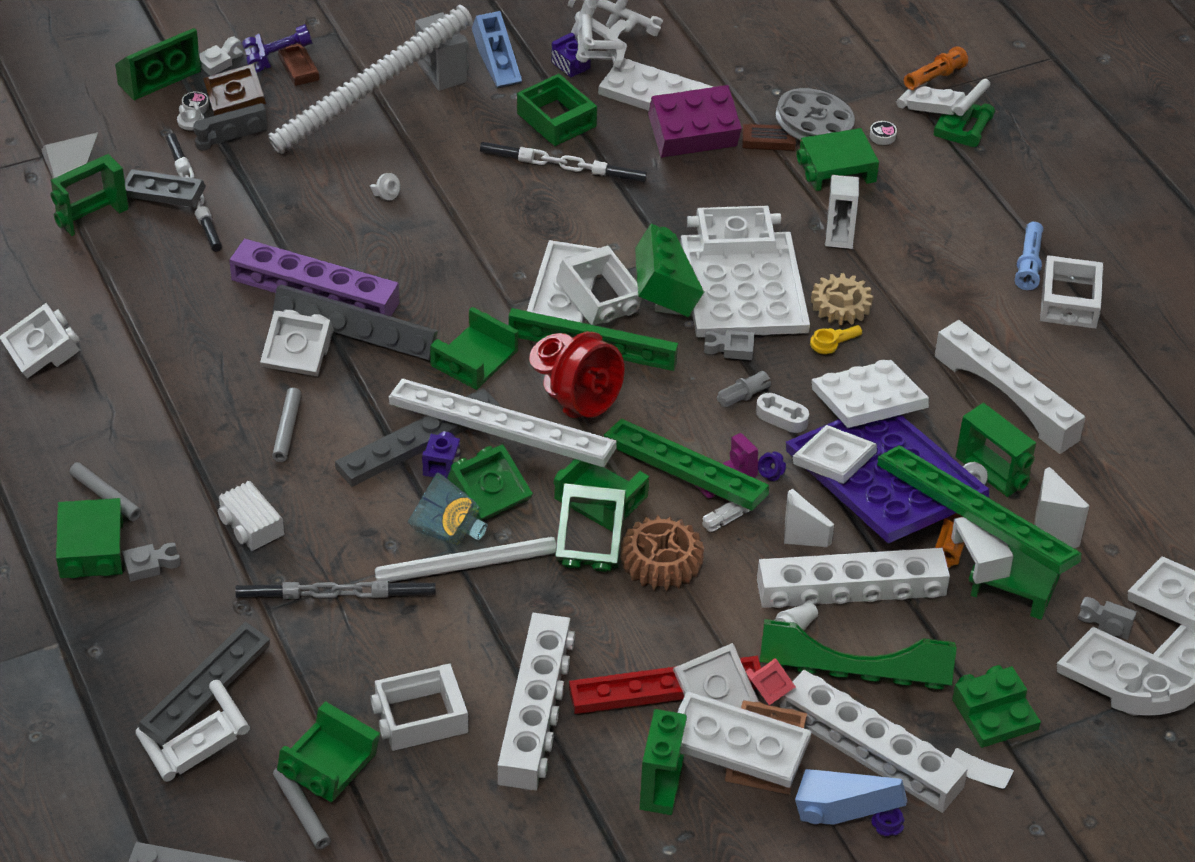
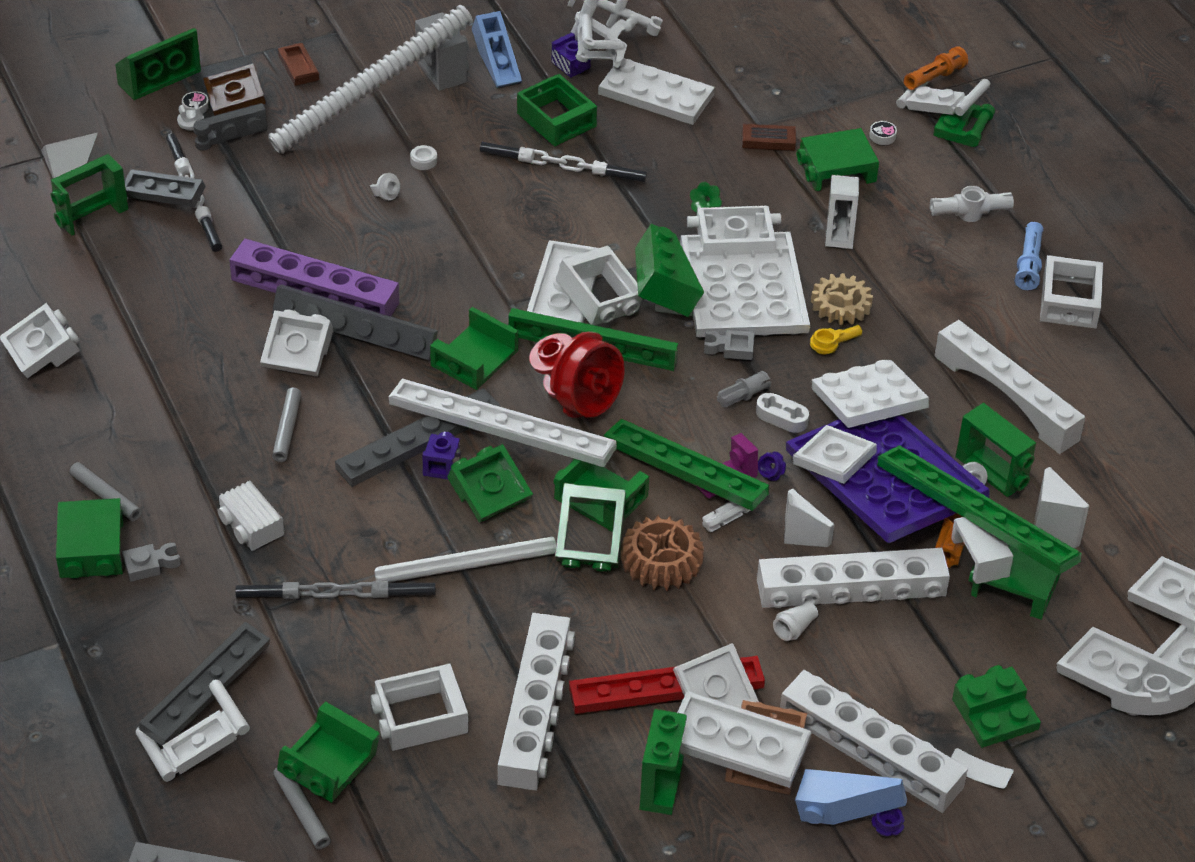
(218, 59): white plate -> none
(301, 37): dark purple bar -> none
(423, 157): none -> white tile
(447, 513): clear light blue torso -> none
(694, 121): magenta brick -> none
(701, 194): none -> green plant
(771, 681): coral panel -> none
(812, 114): light grey wedge -> none
(923, 661): green arch -> none
(971, 203): none -> white pin
(1111, 618): light grey plate -> none

